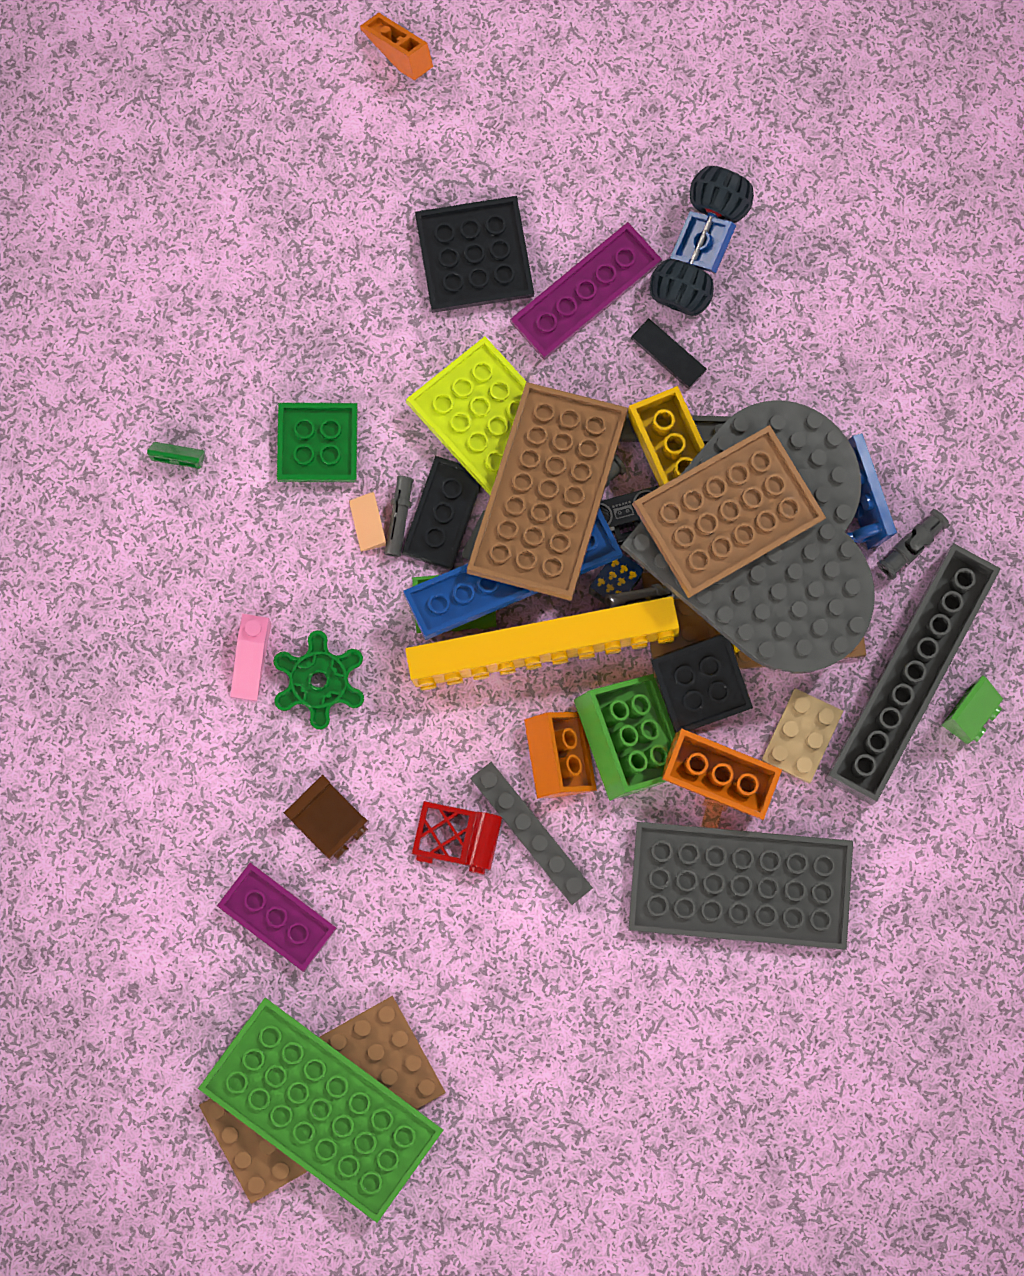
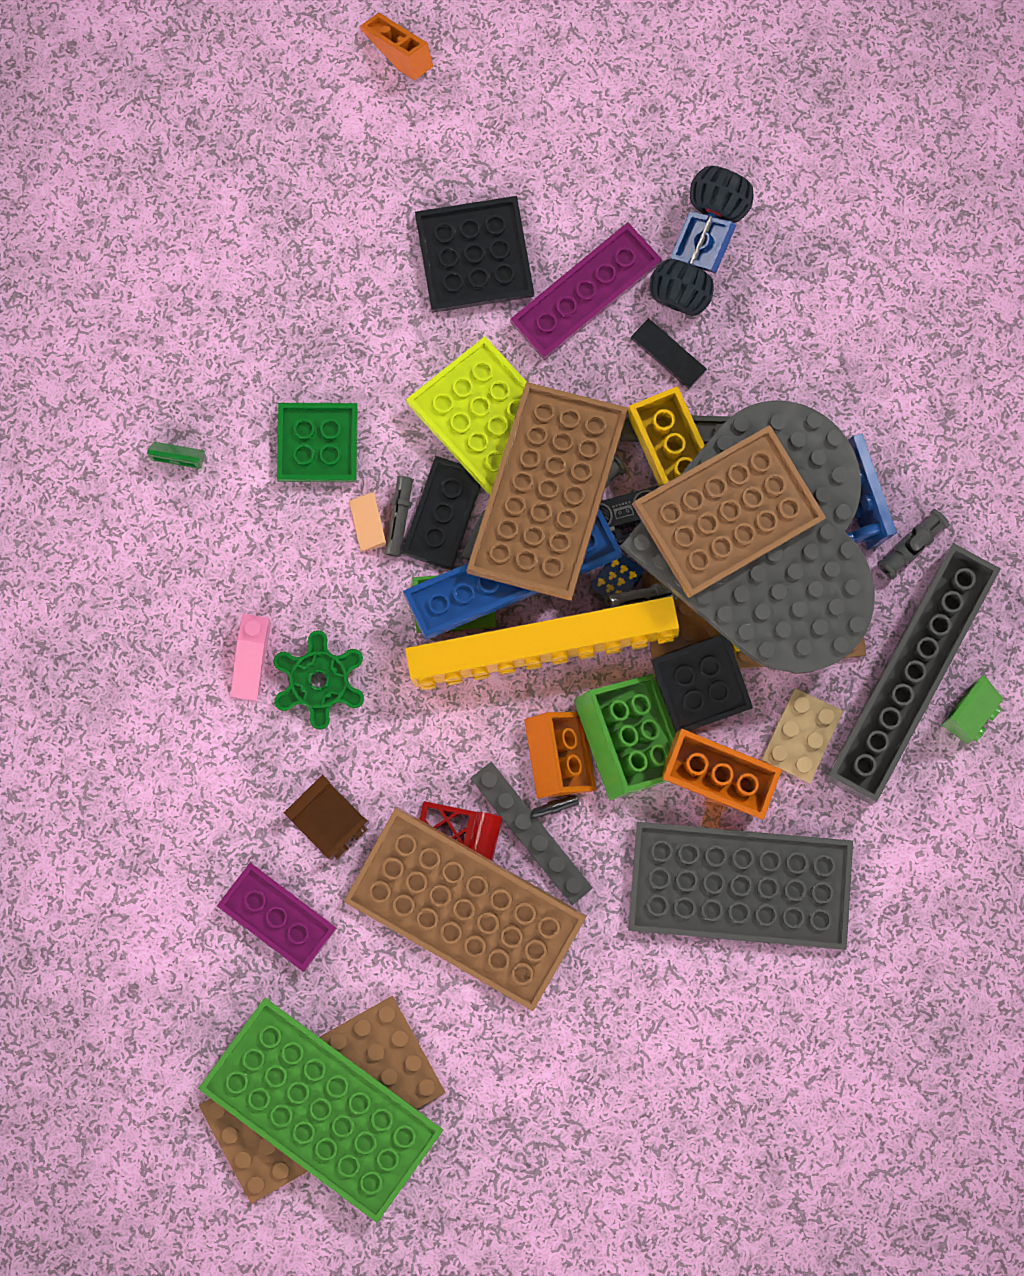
(465, 908): none -> medium nougat plate
(554, 807): none -> black piece

